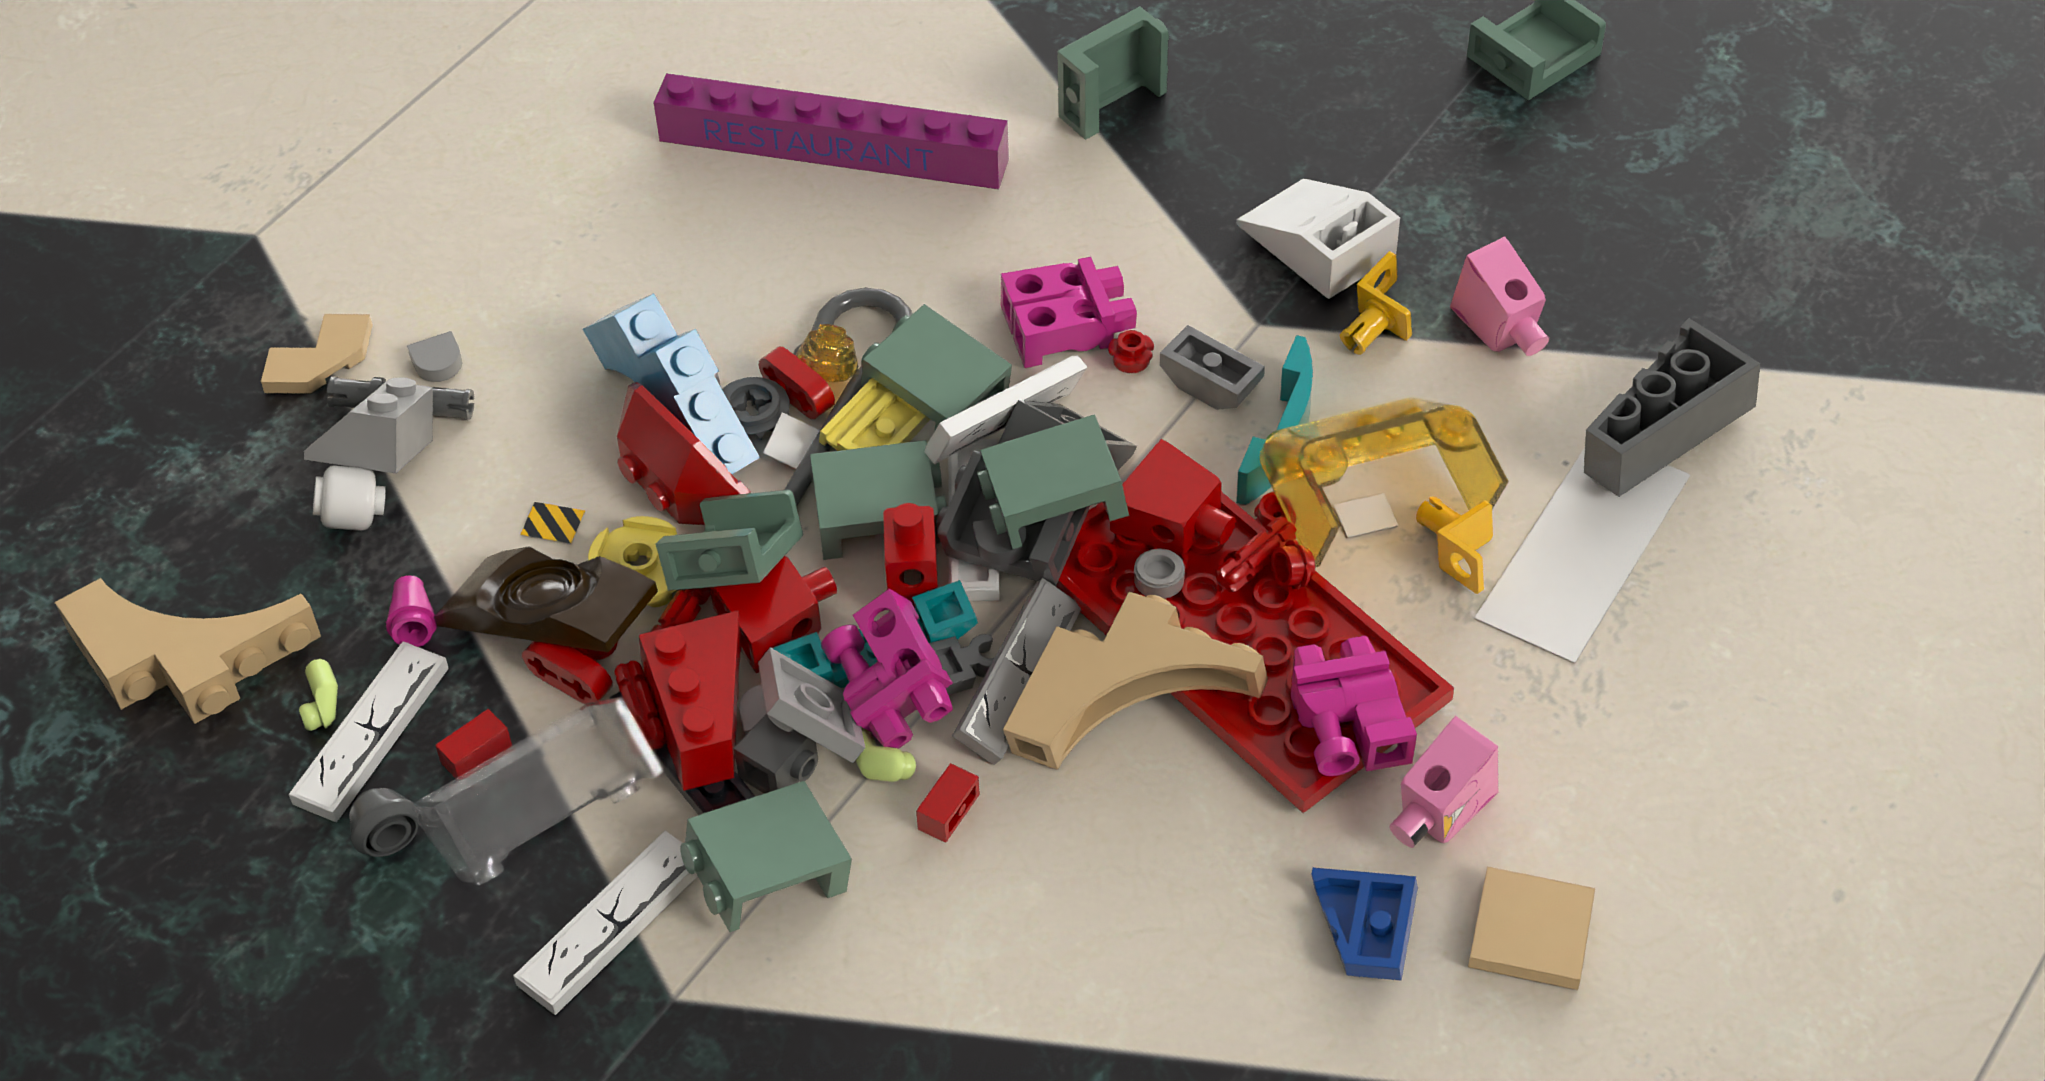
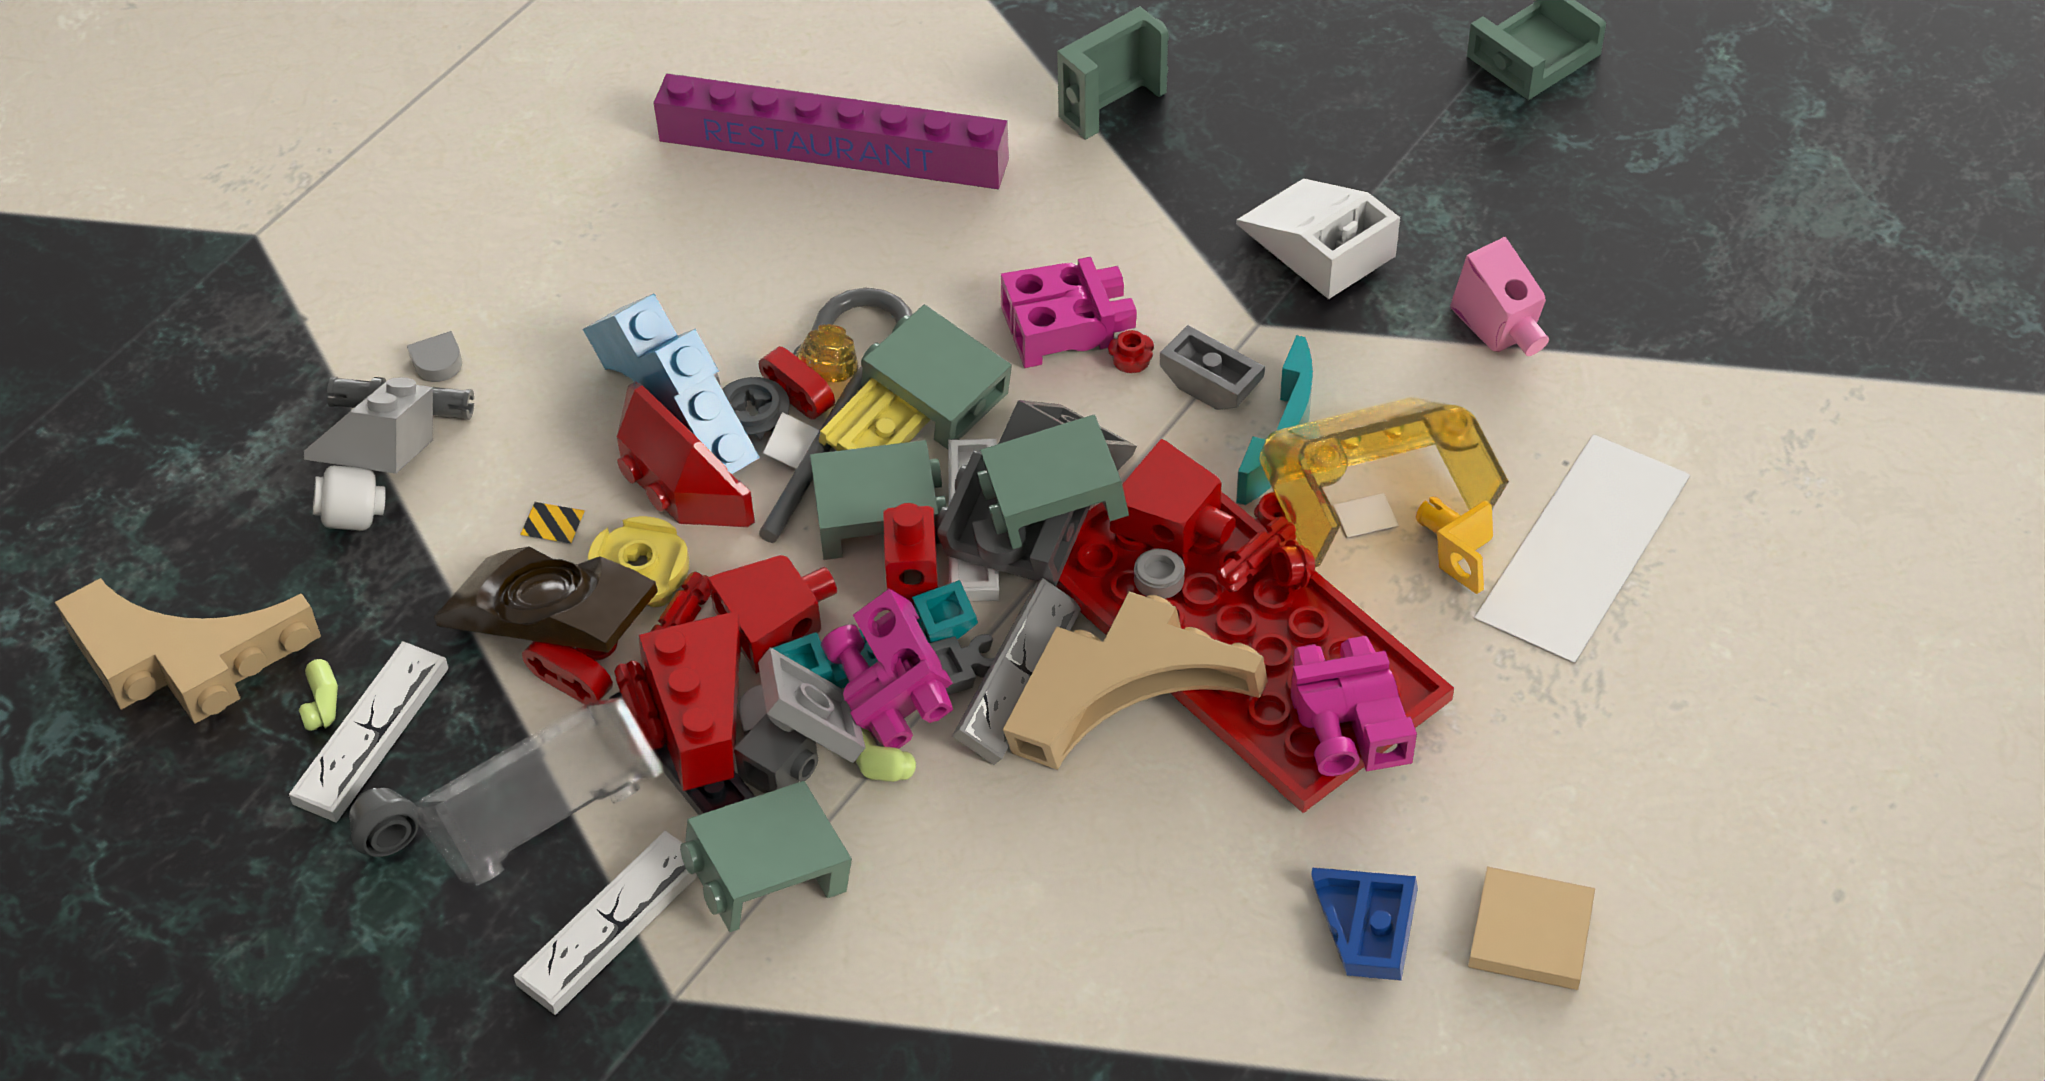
(340, 343): tan tile -> none
(410, 613): dark pink cone -> none
(473, 744): red piece -> none
(740, 541): sand green panel -> none
(948, 802): red piece -> none
(994, 413): white tile -> none
(1377, 309): yellow bracket -> none
(1447, 785): bright pink torso -> none
(1671, 408): dark grey wedge -> none

